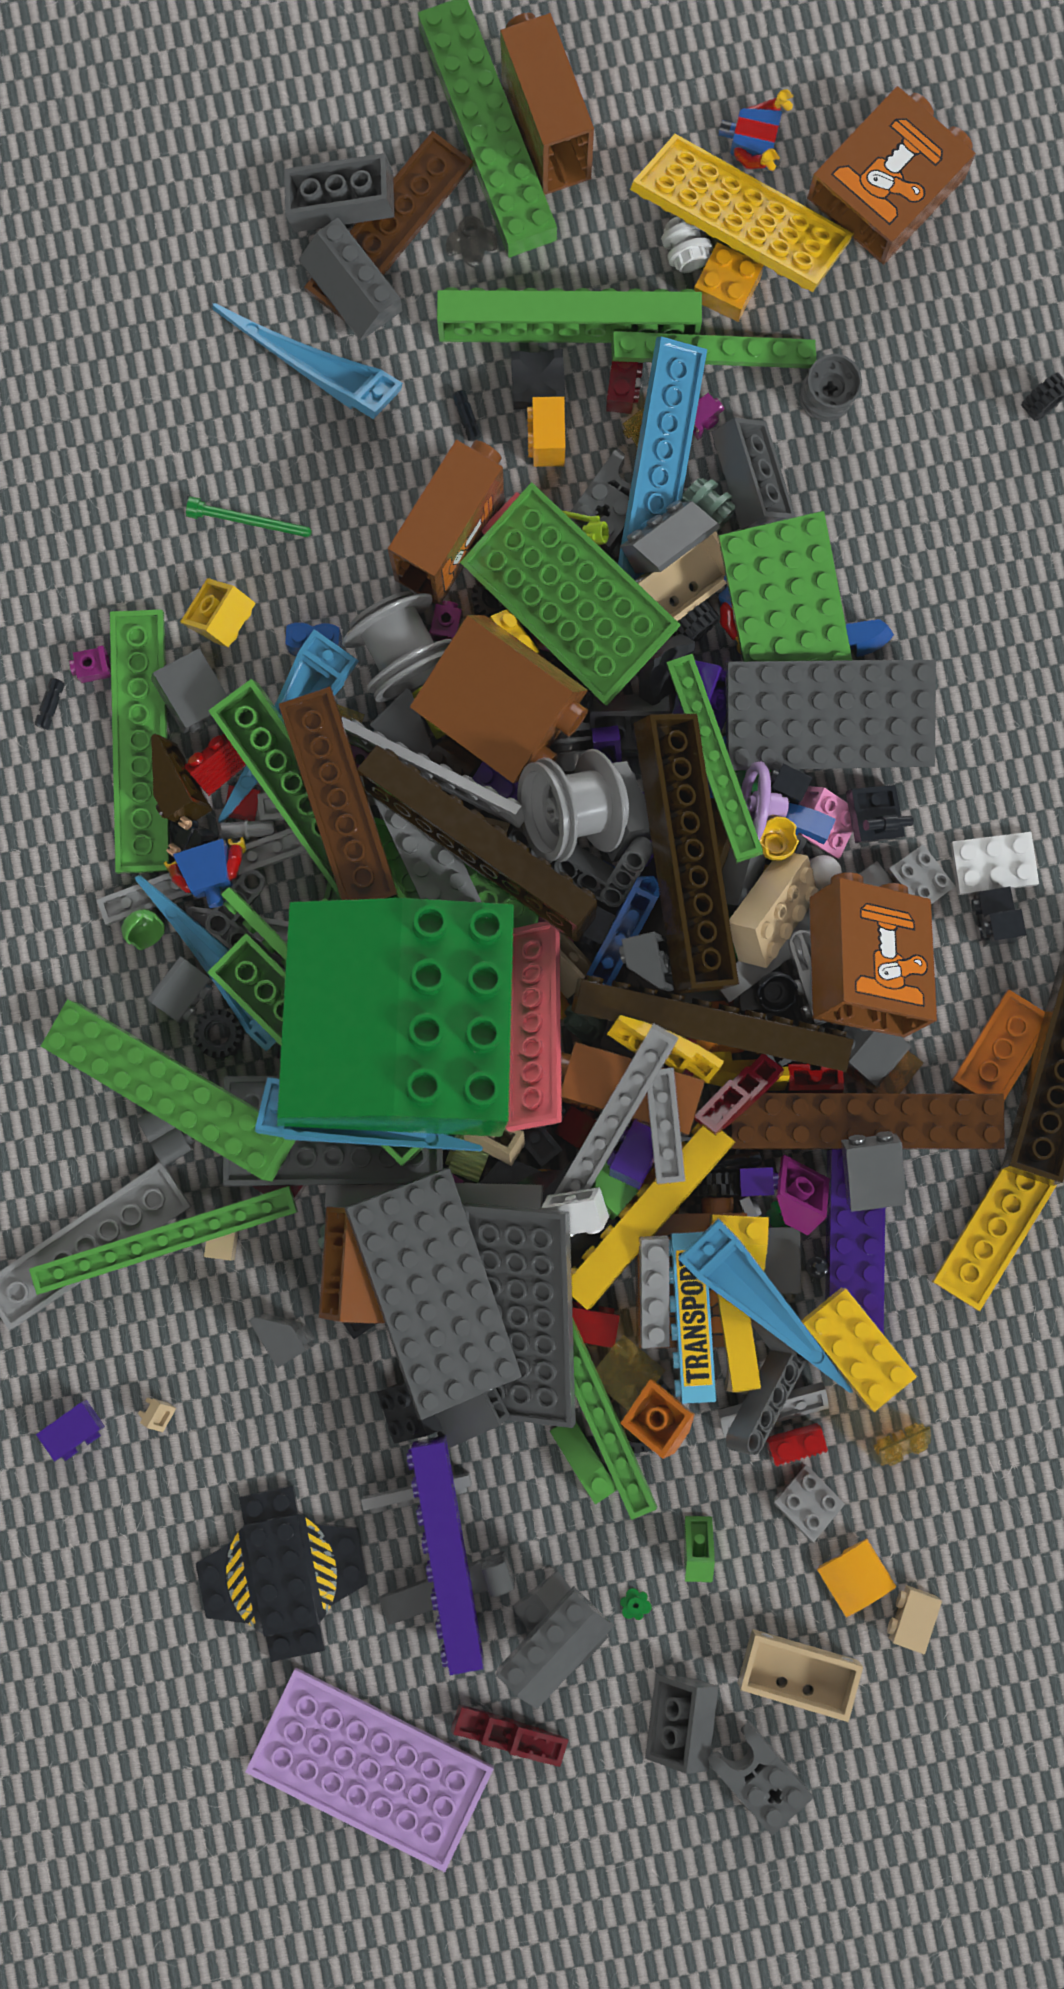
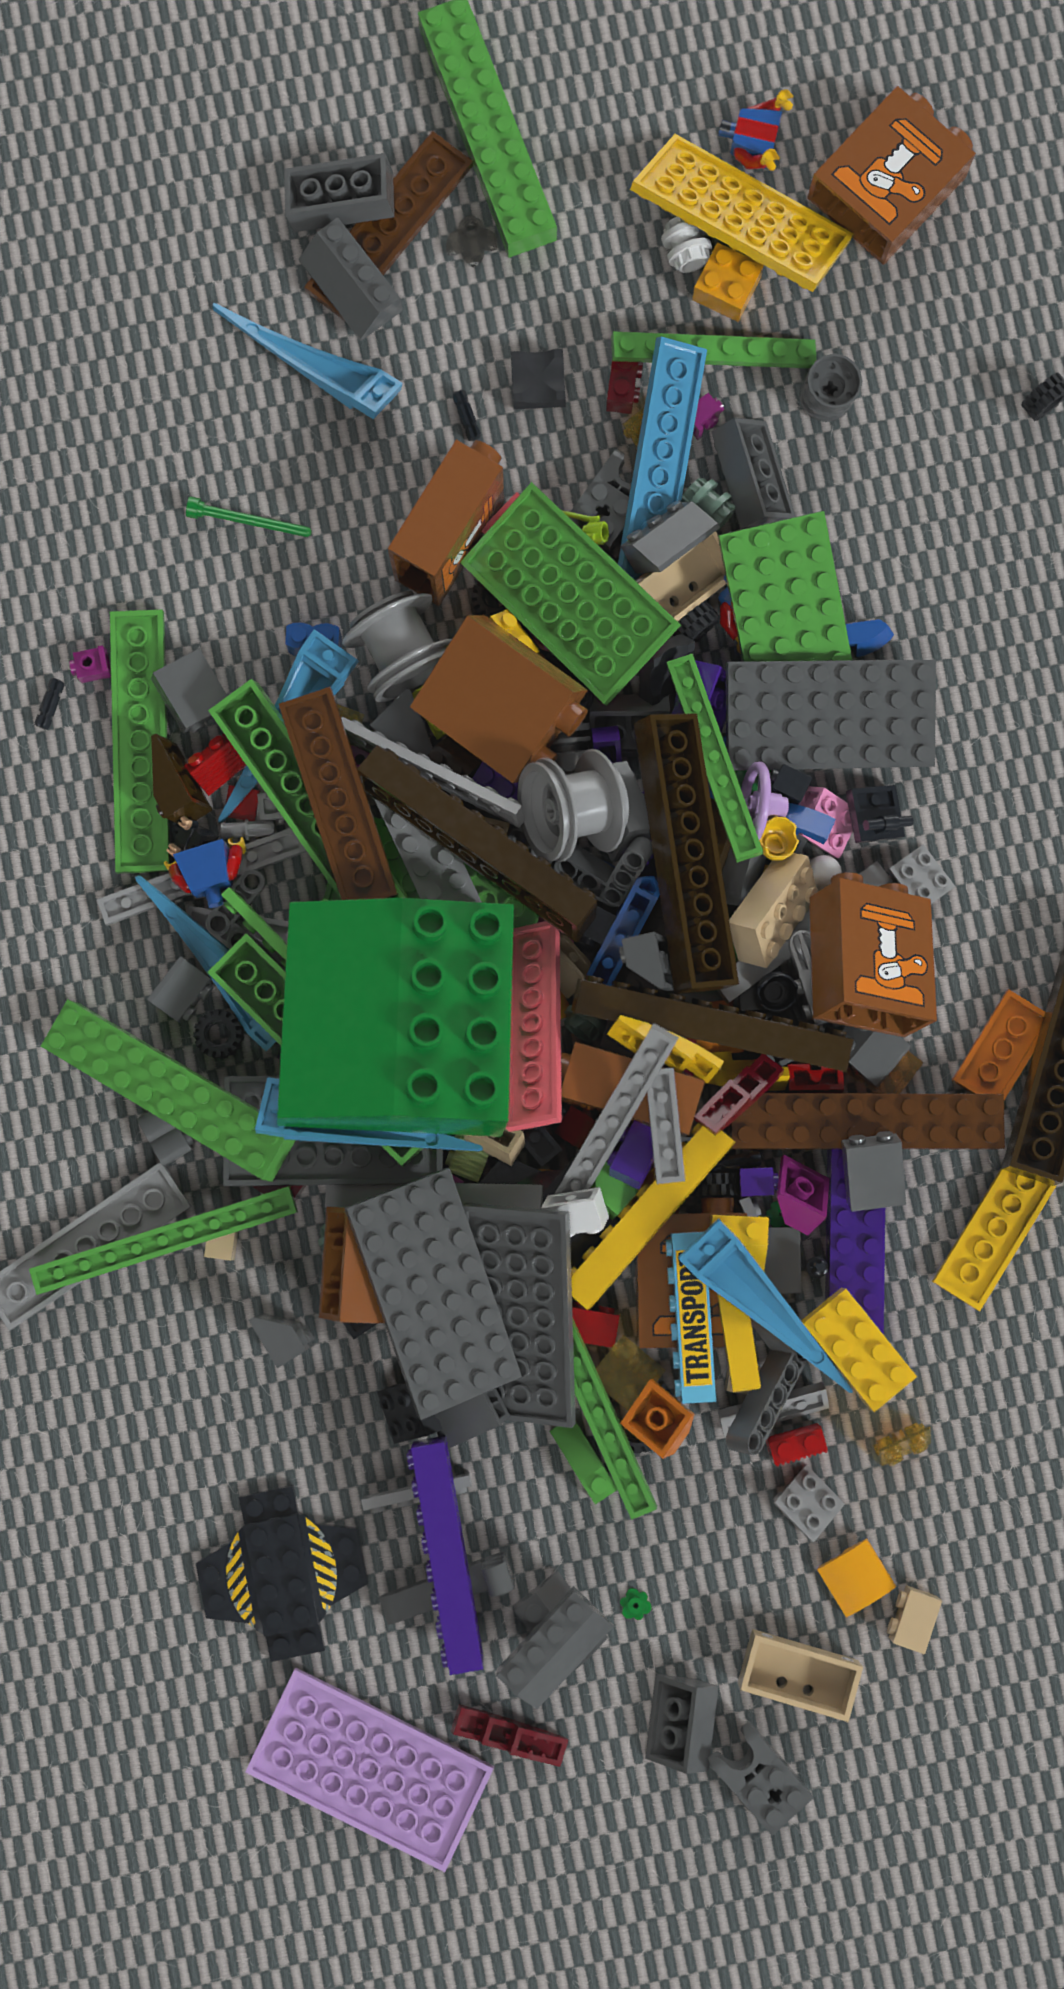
(70, 1431): dark purple brick -> none
(142, 929): bright green hair -> none
(157, 1414): tan tile -> none
(218, 612): yellow slope -> none
(441, 630): magenta brick -> none
(546, 102): dark orange brick -> none
(546, 431): light orange brick -> none
(563, 315): bright green brick -> none
(654, 1291): light grey plate -> none
(698, 1549): bright green slope -> none
(994, 863): white plate -> none
(997, 917): black brick -> none

